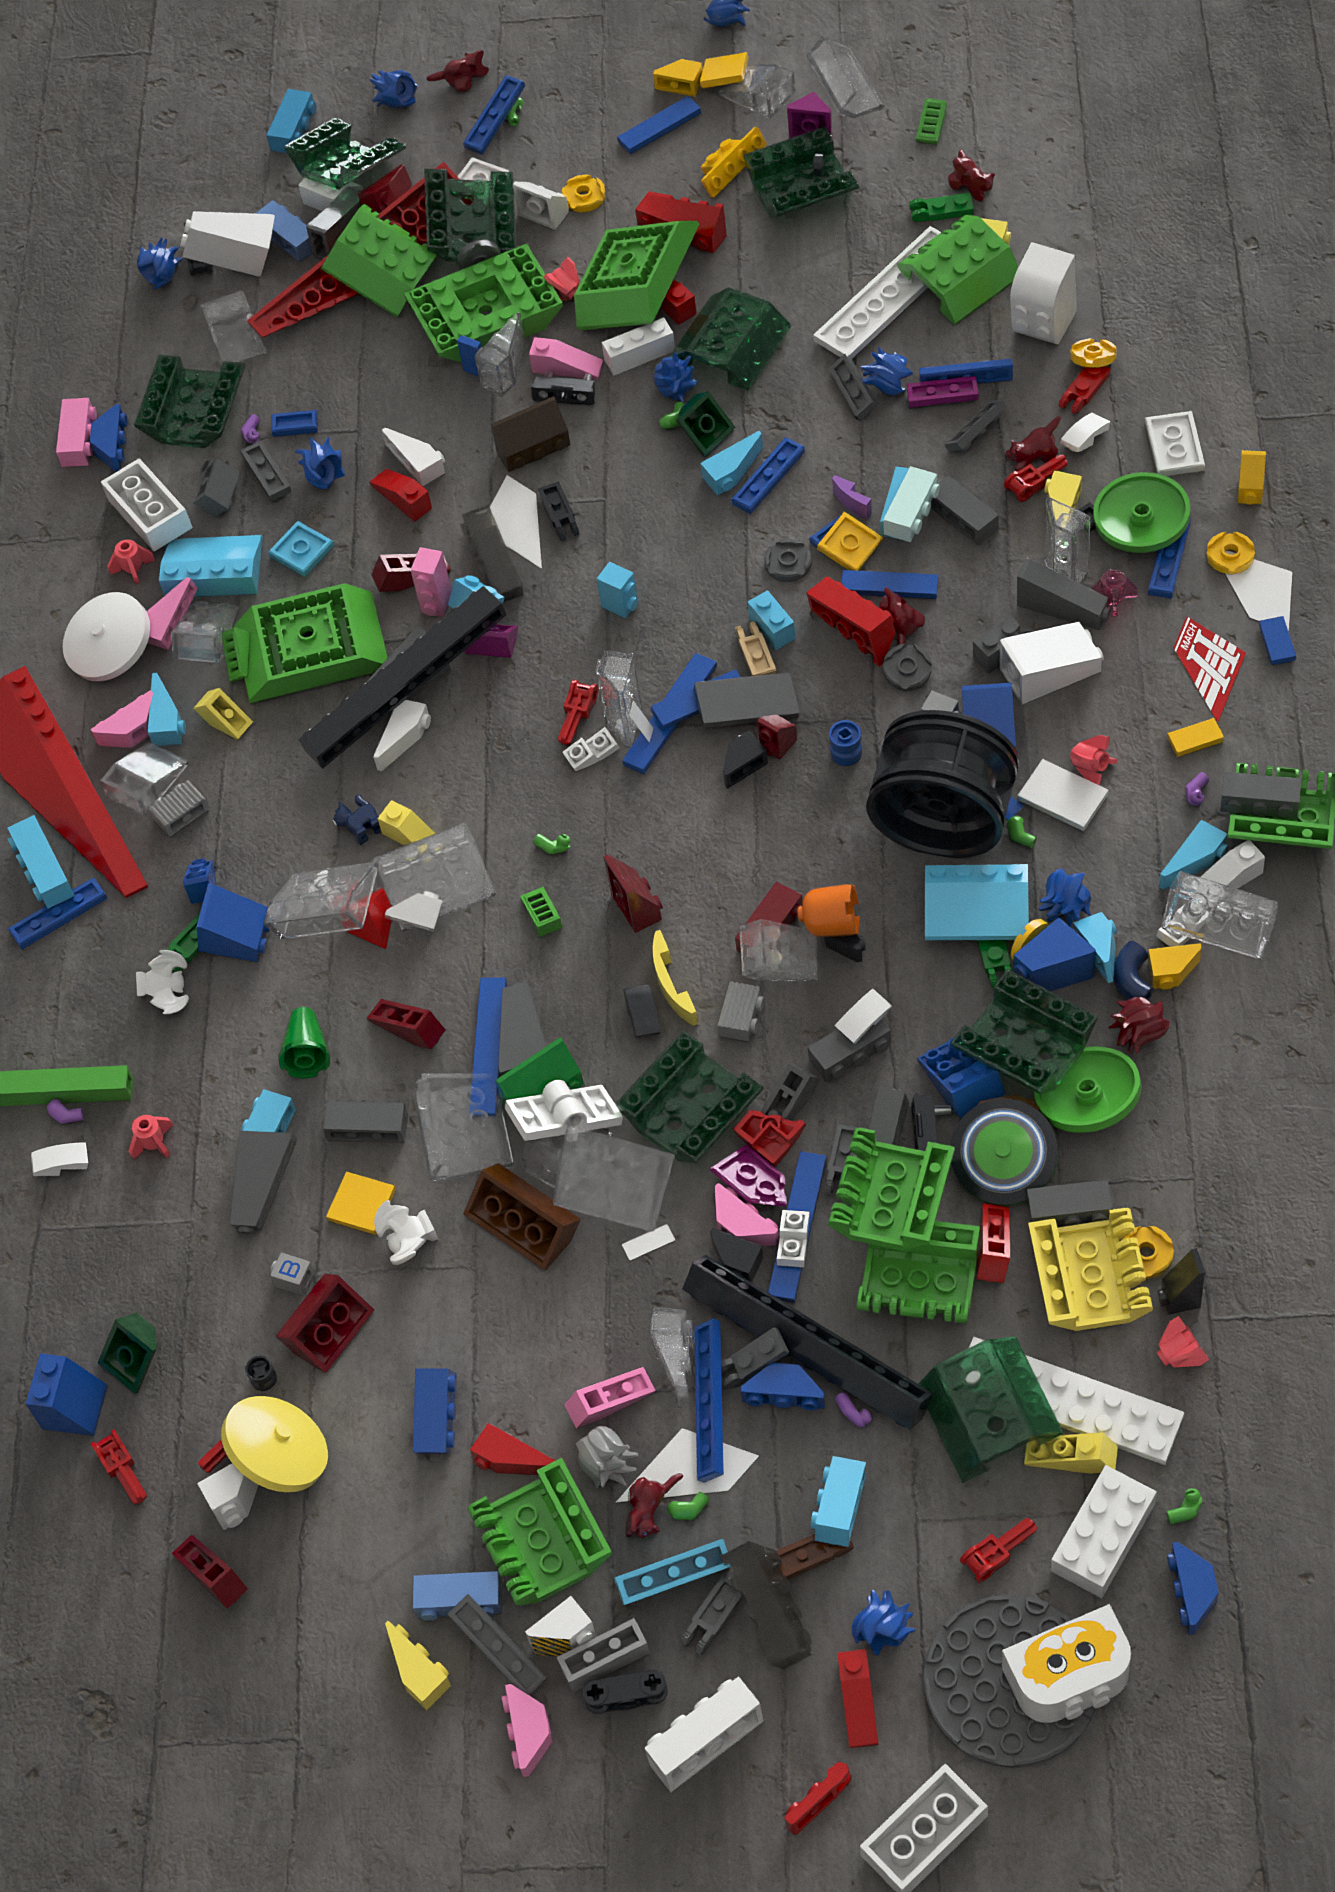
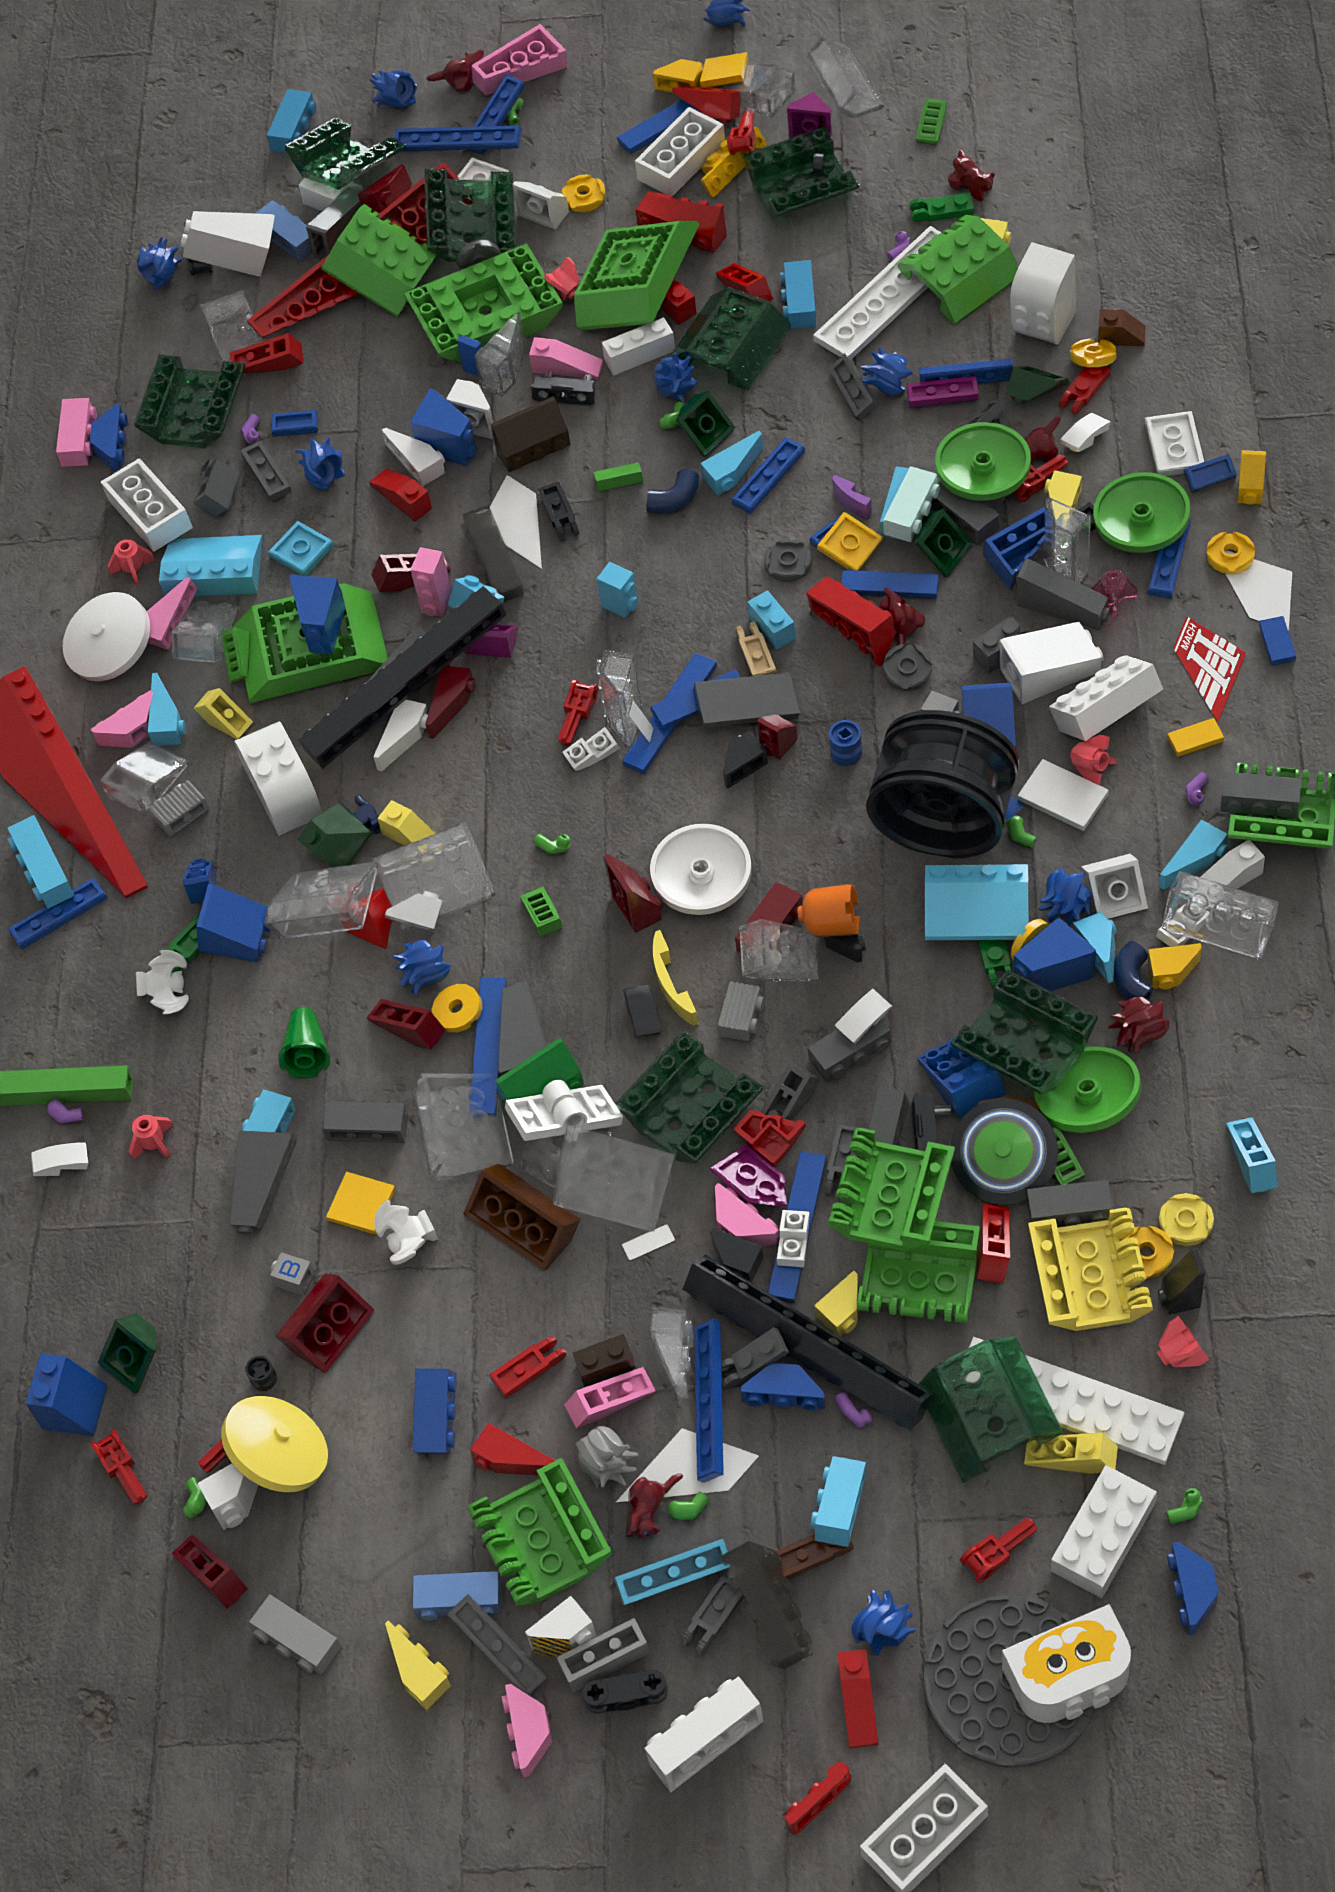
(196, 1501): none -> bright green arm
(270, 355): none -> red slope
(278, 777): none -> white brick
(294, 1635): none -> light grey brick
(319, 610): none -> blue slope
(335, 836): none -> dark green slope
(422, 965): none -> blue hair
(444, 428): none -> blue slope
(449, 697): none -> dark red slope
(451, 997): none -> yellow tile
(460, 138): none -> blue tile
(472, 403): none -> white slope
(523, 58): none -> bright pink wedge
(526, 1366): none -> red hinge
(604, 1360): none -> dark brown brick
(618, 477): none -> bright green slope
(675, 498): none -> dark blue cylinder
(679, 151): none -> white brick
(700, 869): none -> white dish
(712, 101): none -> red slope
(744, 136): none -> red connector
(745, 280): none -> red slope
(798, 294): none -> dark azure brick
(839, 1306): none -> light yellow slope
(901, 244): none -> medium lavender arm
(942, 541): none -> dark green slope
(983, 461): none -> bright green dish
(1011, 546): none -> blue wedge
(1031, 383): none -> dark green slope
(1072, 1162): none -> bright green slope
(1105, 697): none -> white brick
(1115, 886): none -> white slope
(1120, 328): none -> reddish brown slope
(1186, 1219): none -> light yellow tile
(1210, 472): none -> blue tile
(1253, 1155): none -> medium azure slope

